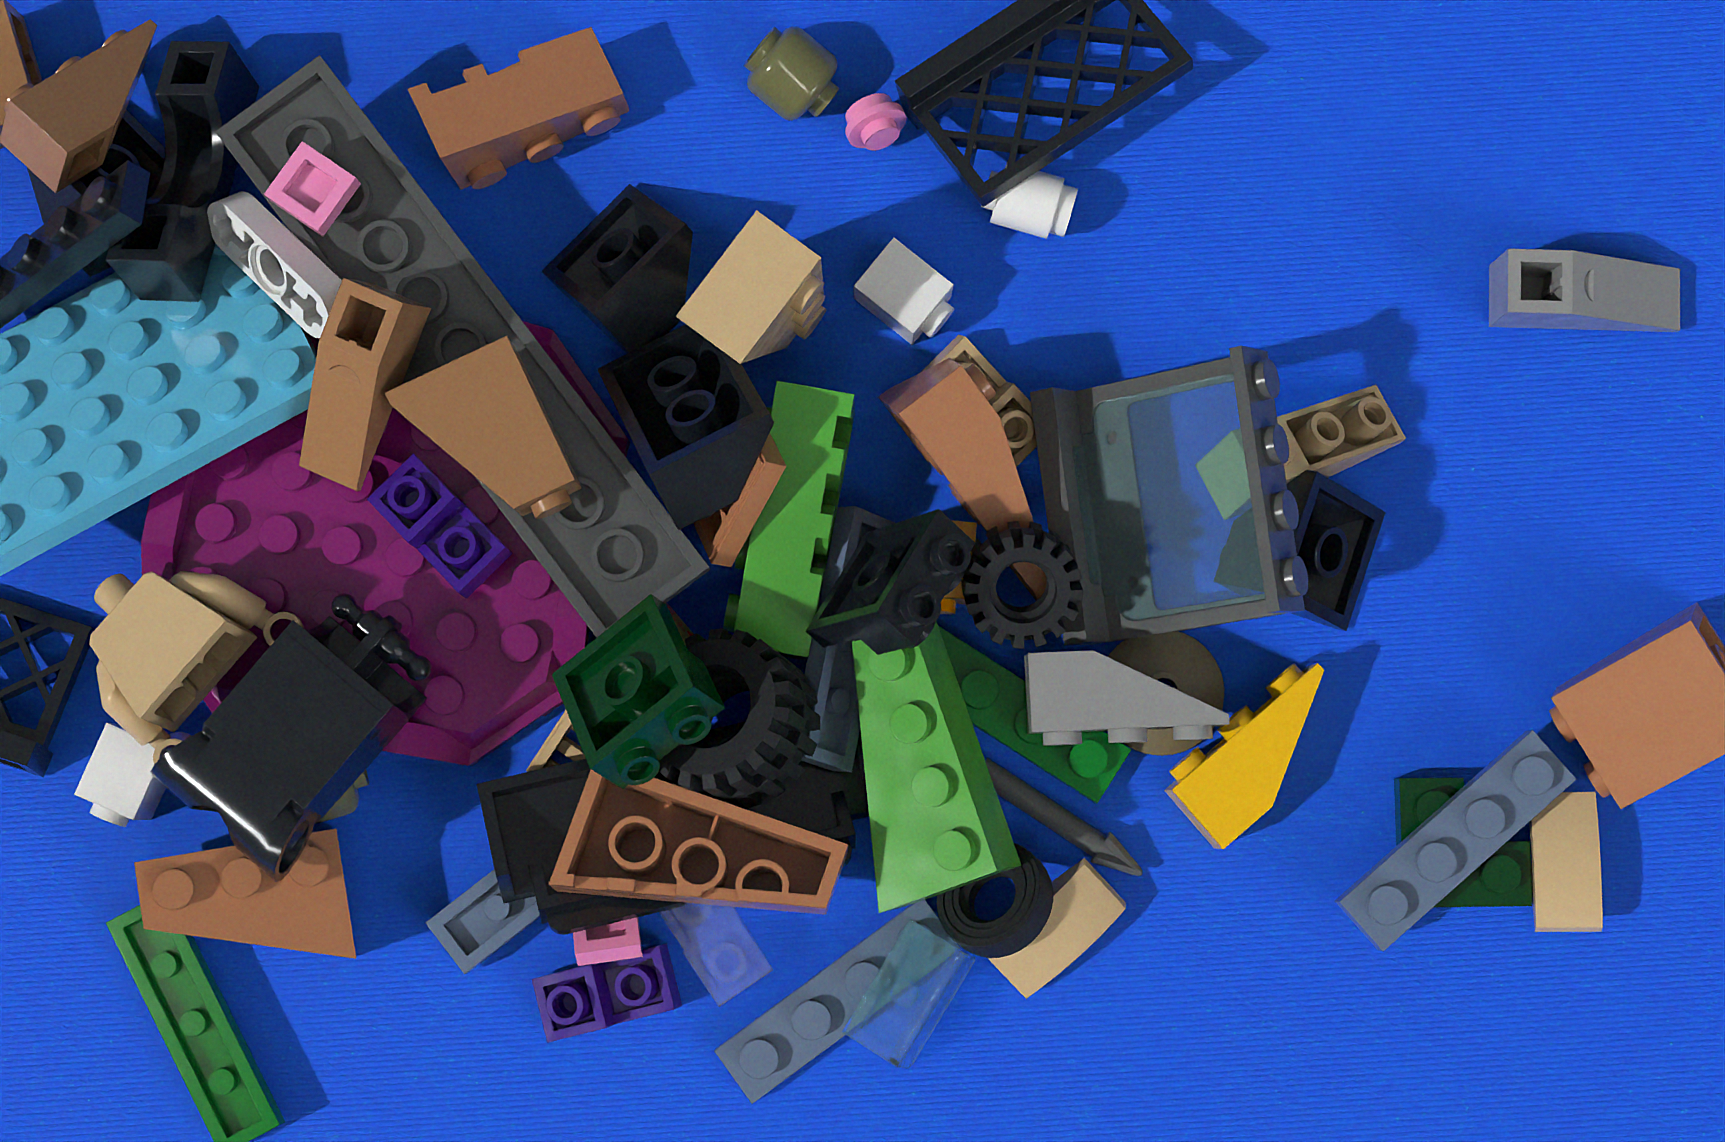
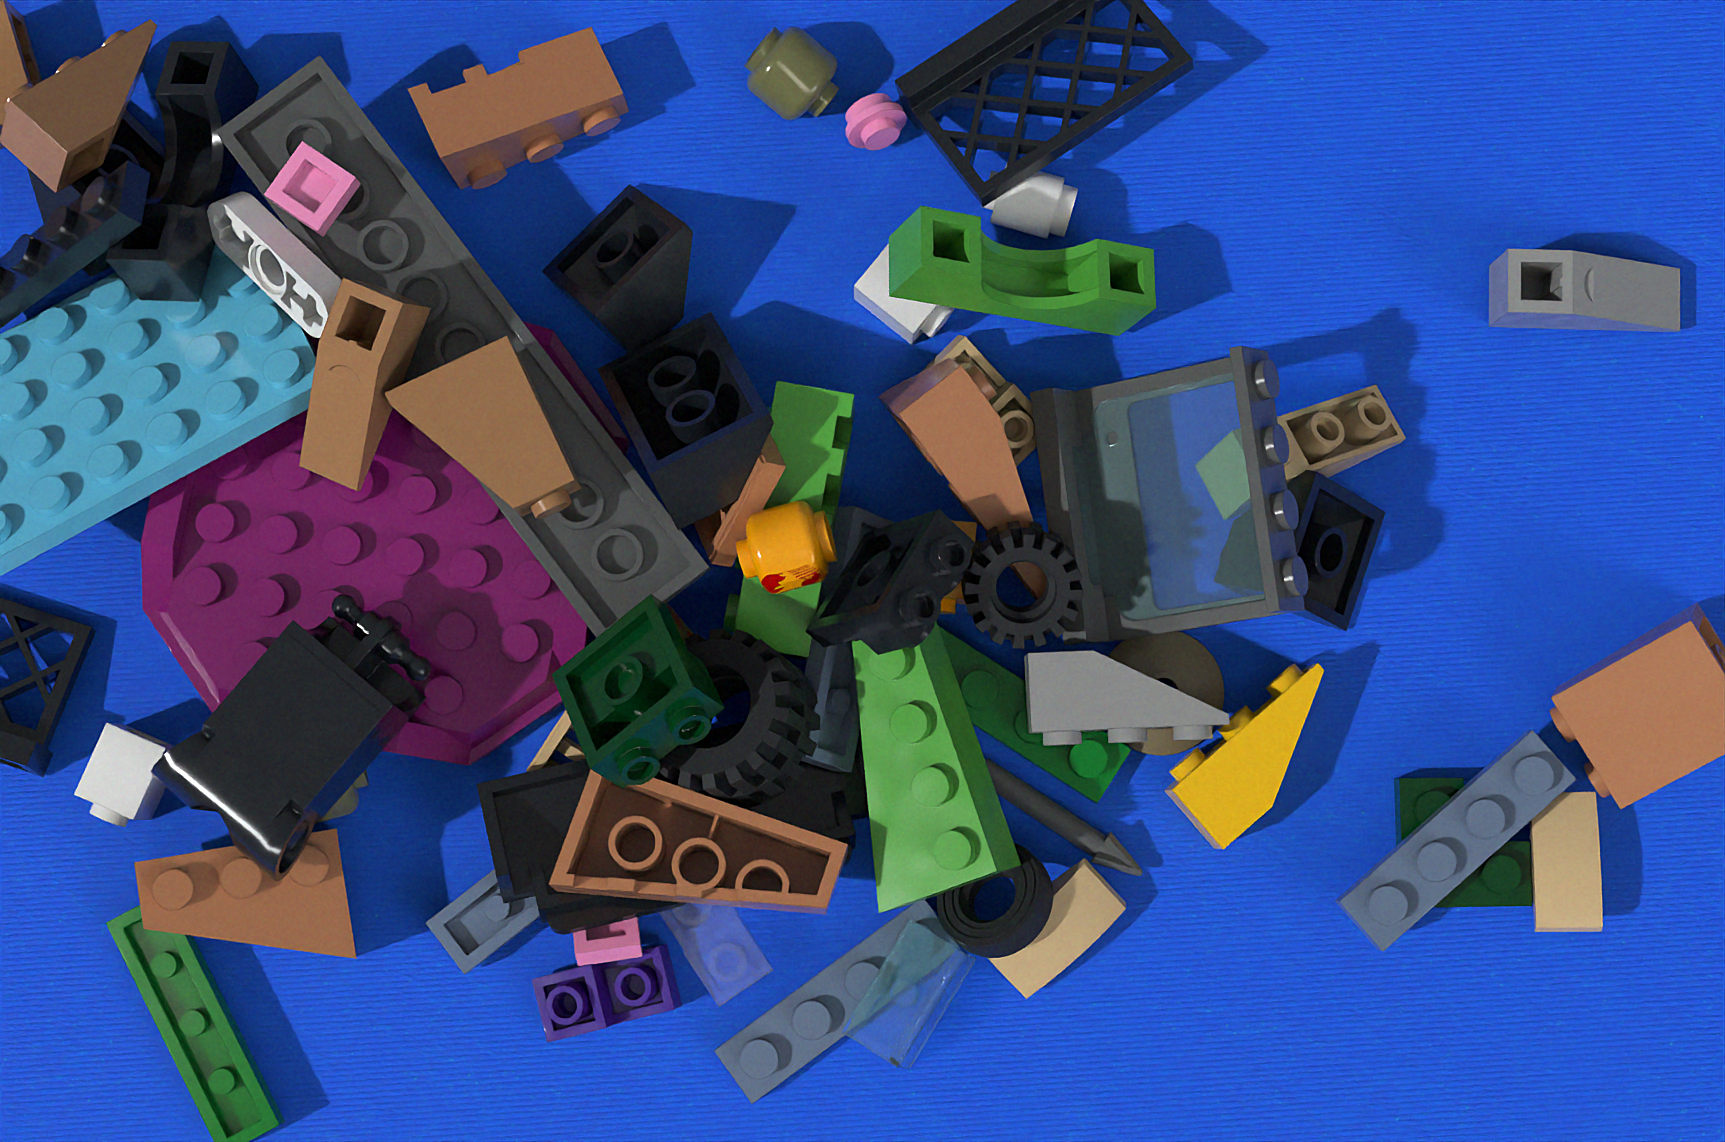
(170, 647): tan torso -> none
(439, 526): dark purple slope -> none
(758, 293): tan wedge -> none
(787, 547): none -> light orange head
(1087, 287): none -> bright green arch

